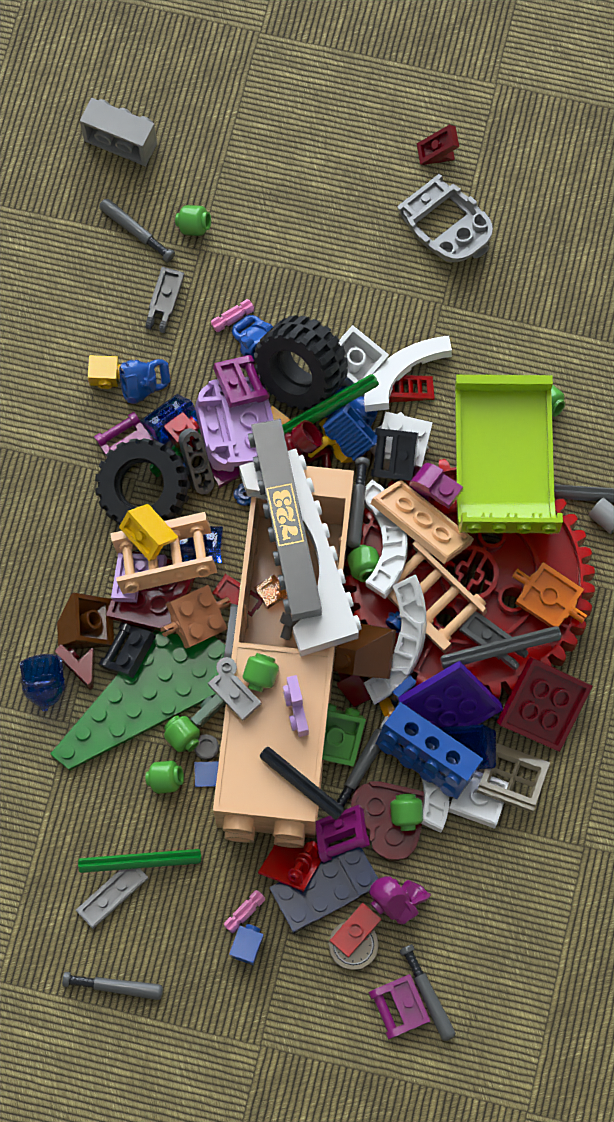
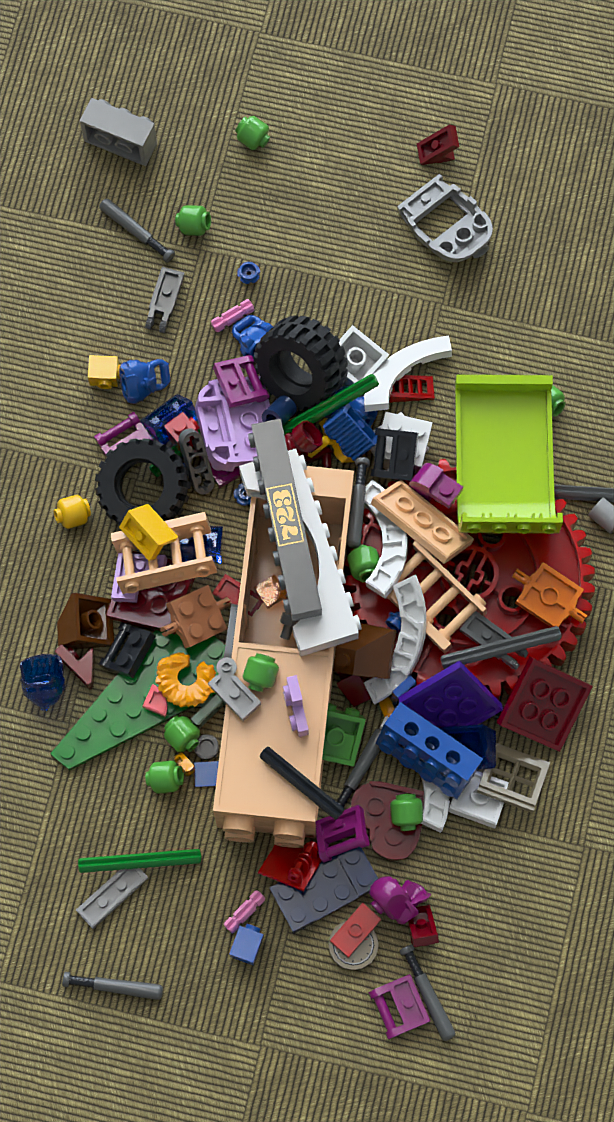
(72, 511): none -> yellow head
(156, 702): none -> coral tile
(180, 694): none -> light orange piece
(184, 762): none -> light orange tile
(248, 267): none -> blue plate
(252, 132): none -> bright green head
(281, 408): none -> dark blue brick
(423, 928): none -> dark red slope

